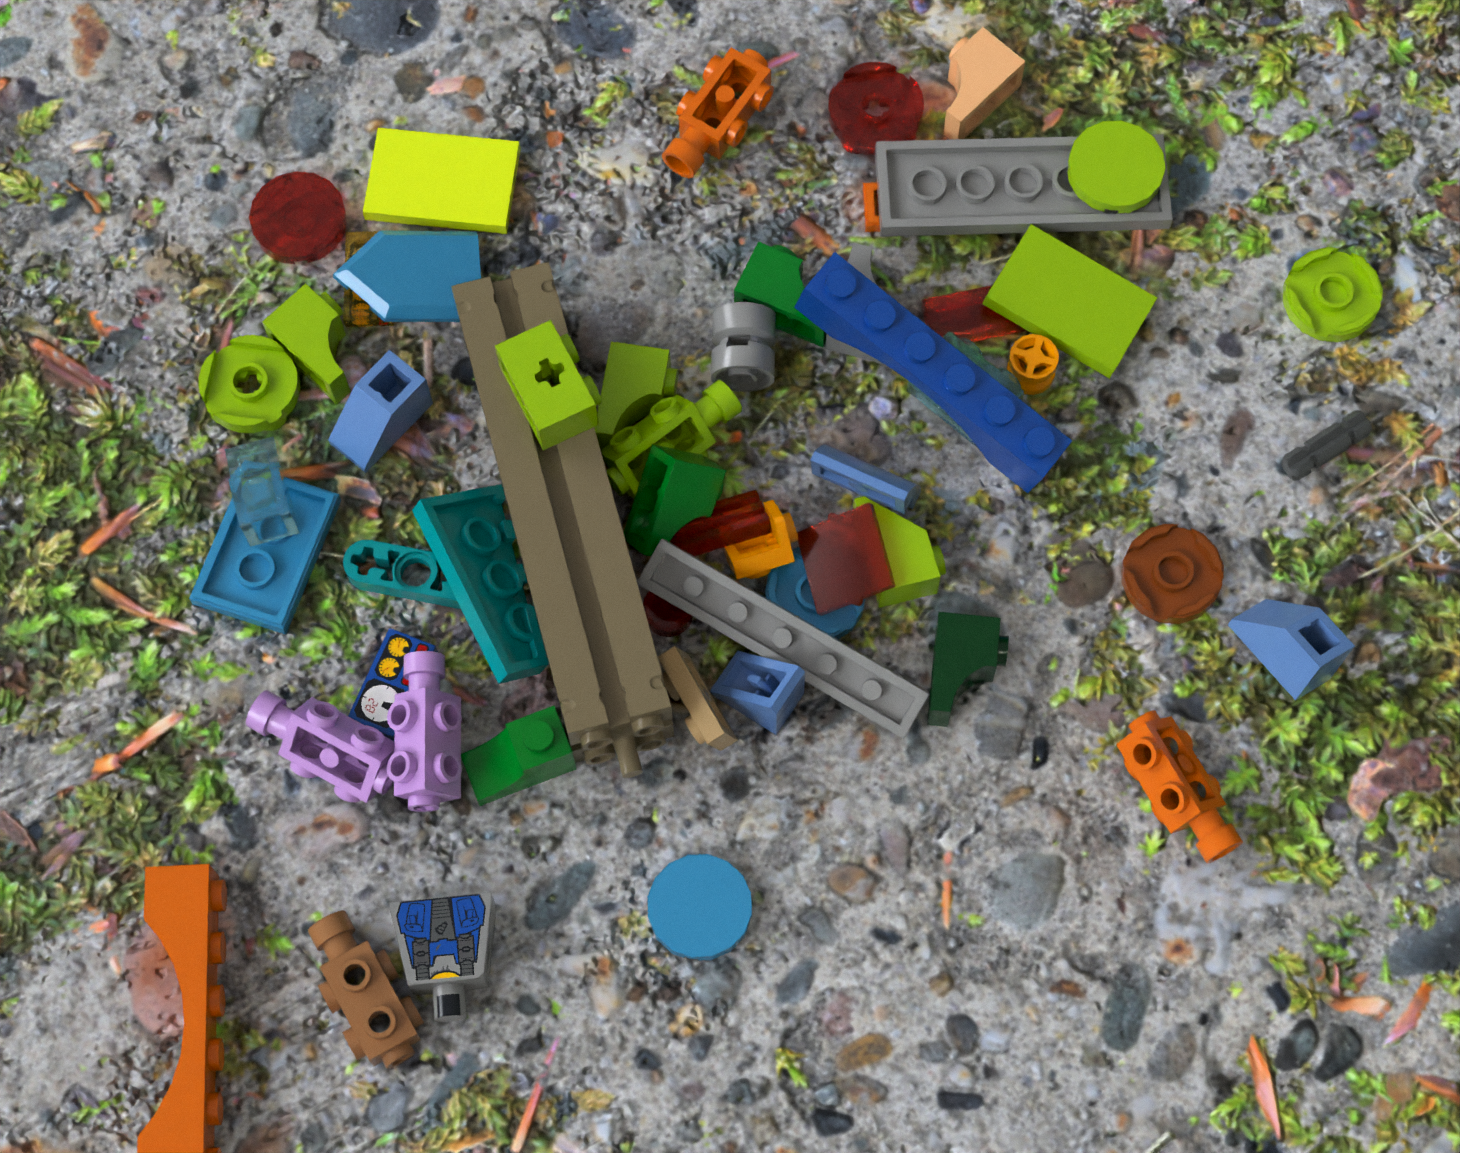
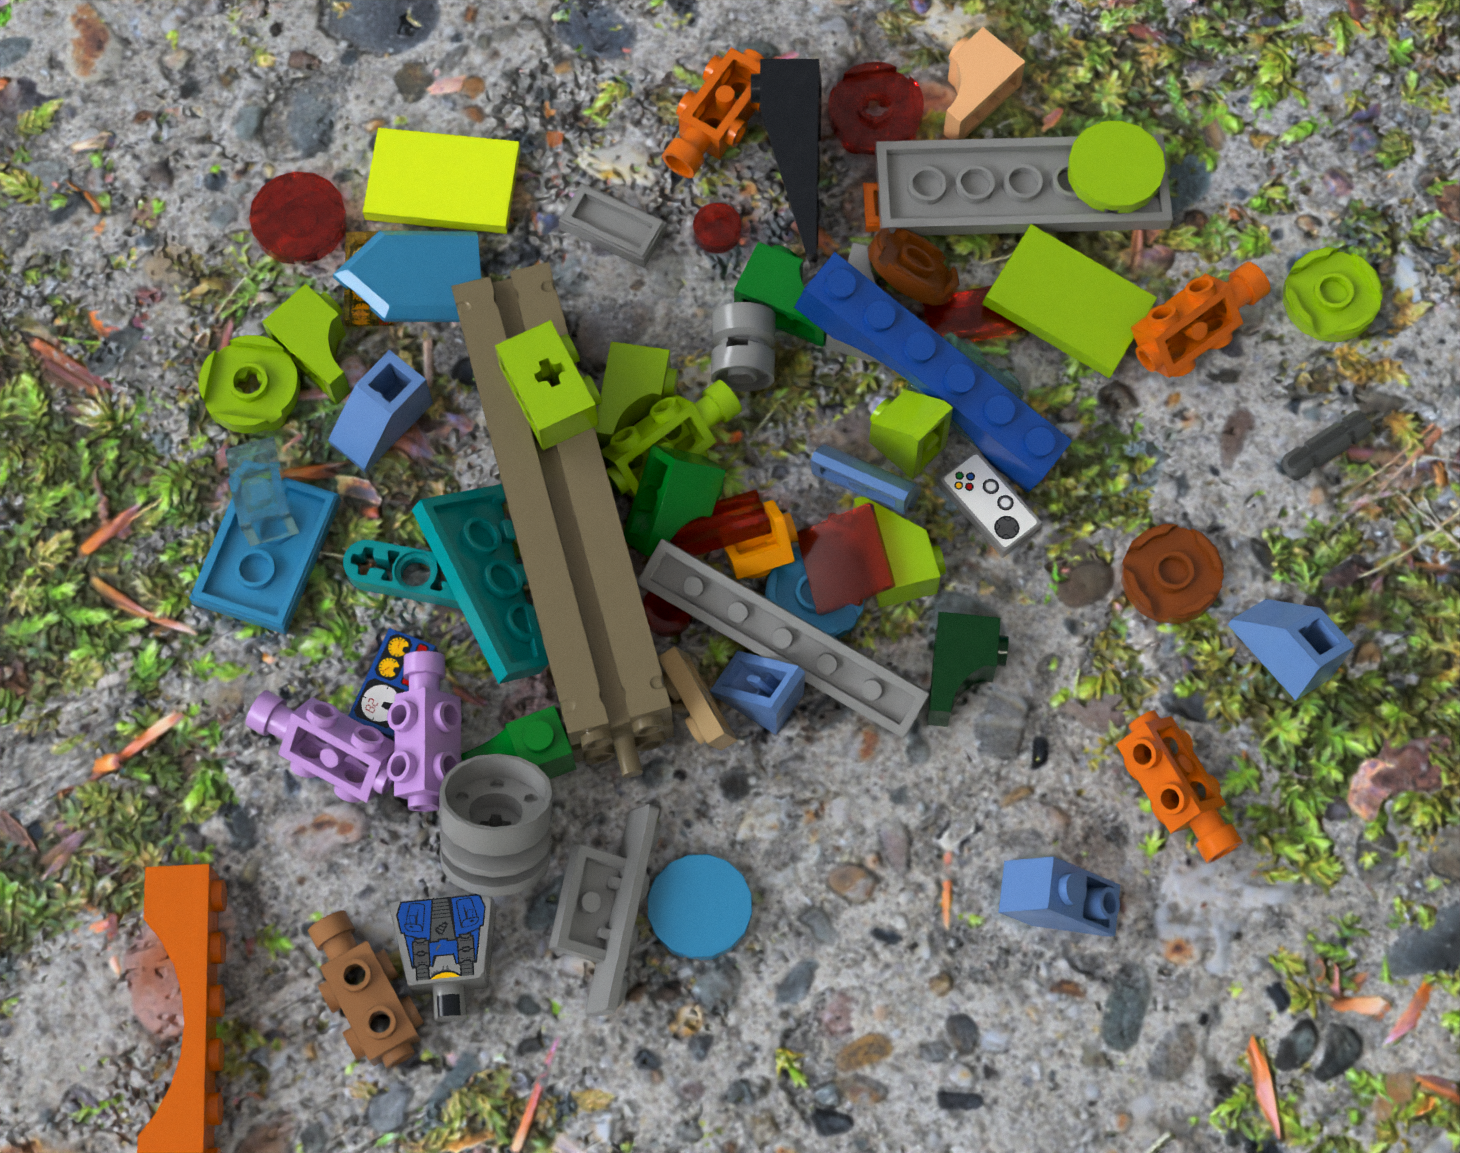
(495, 824): none -> light grey wheel
(602, 905): none -> light grey bracket
(612, 225): none -> light grey tile
(717, 228): none -> clear red tile
(791, 114): none -> black wedge
(910, 430): none -> lime slope
(913, 266): none -> dark orange tile
(989, 503): none -> tile
(1035, 352): light orange wheel -> none
(1059, 896): none -> medium blue slope
(1197, 320): none -> orange brick

